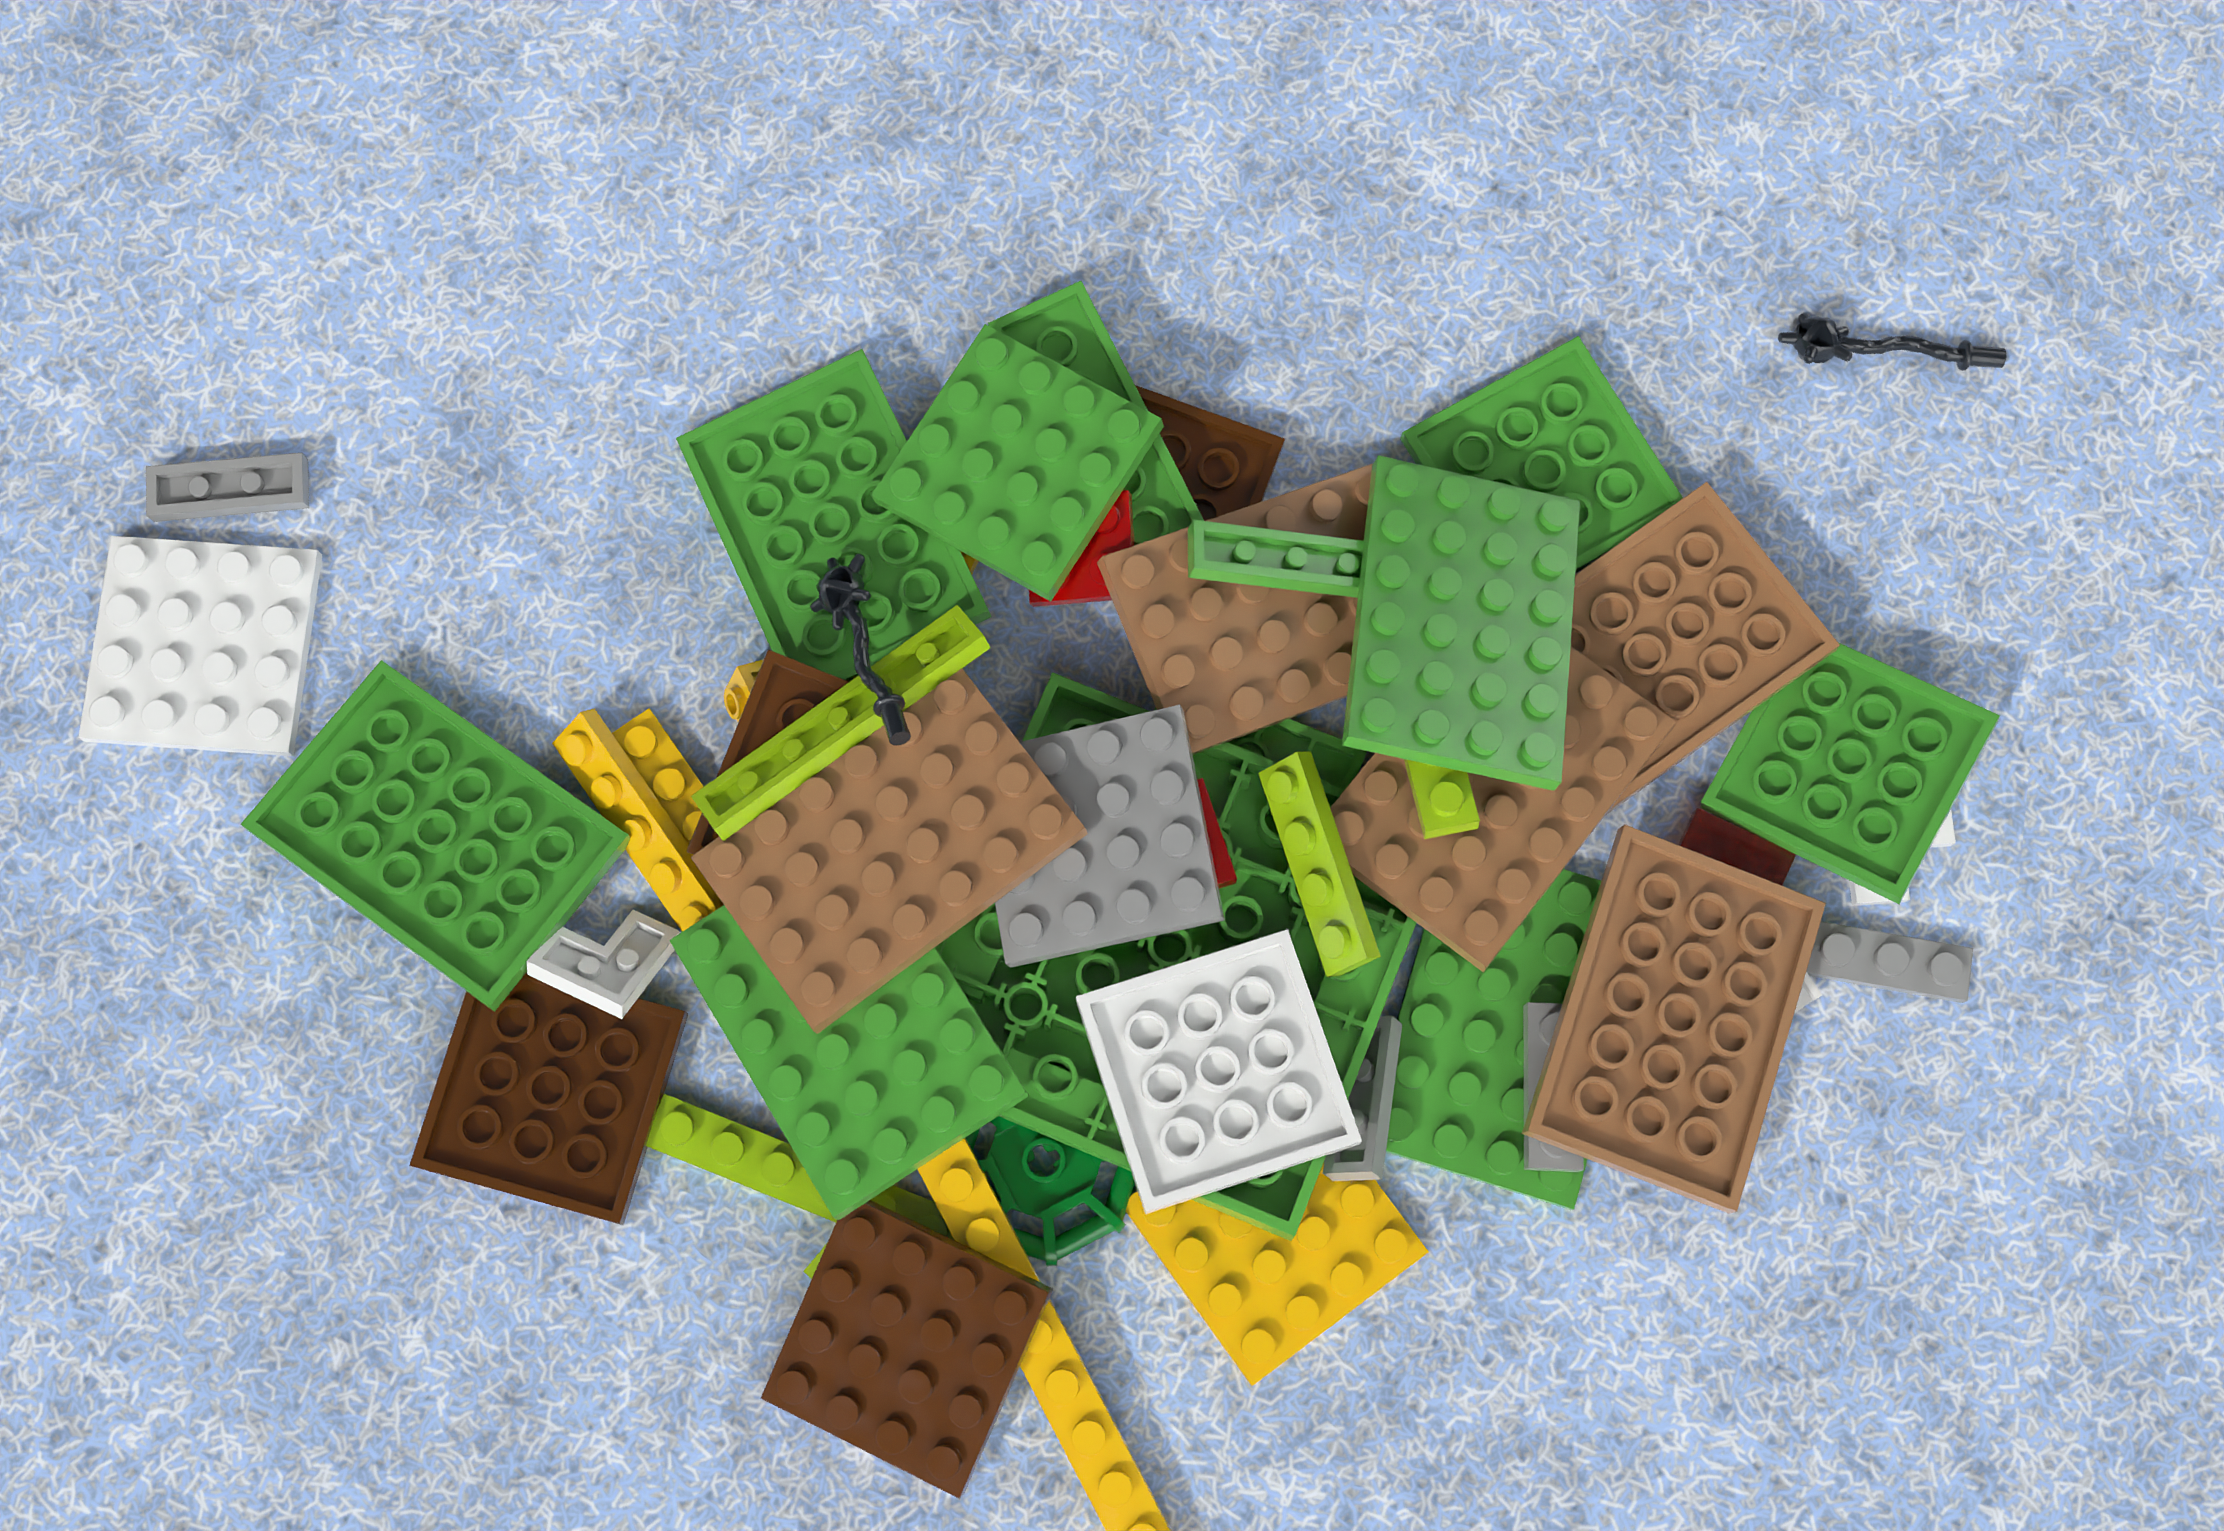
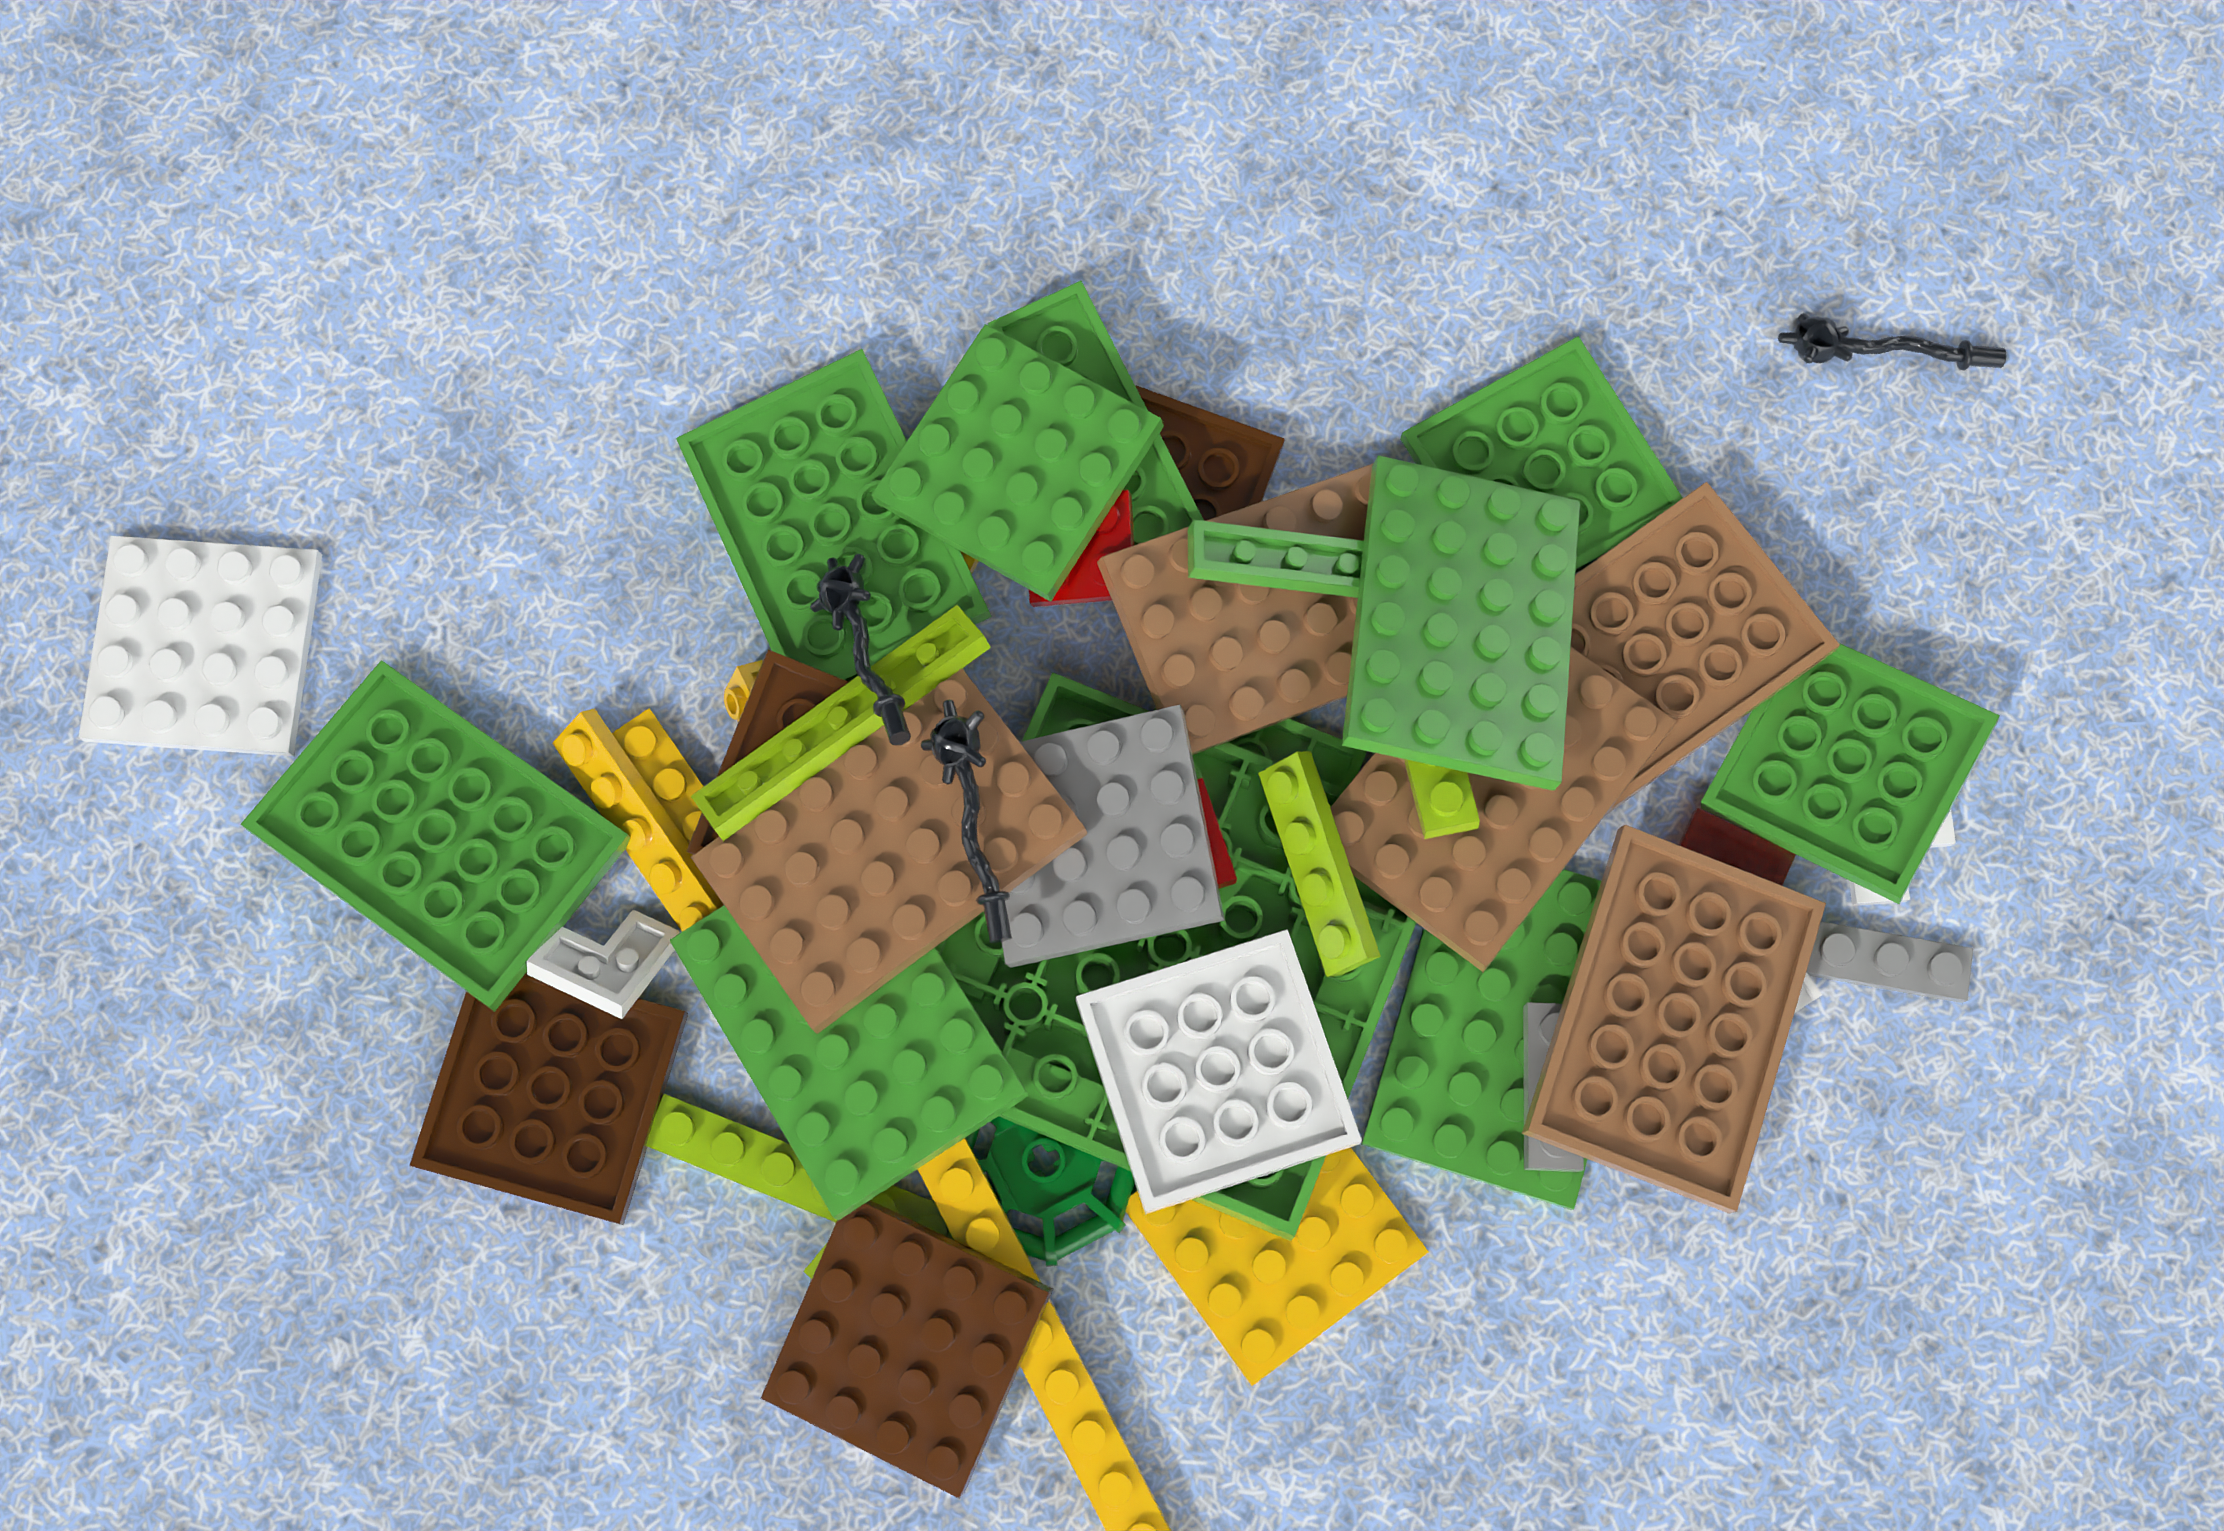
(227, 487): light grey plate -> none
(956, 745): none -> black piece
(1371, 1108): light grey plate -> none

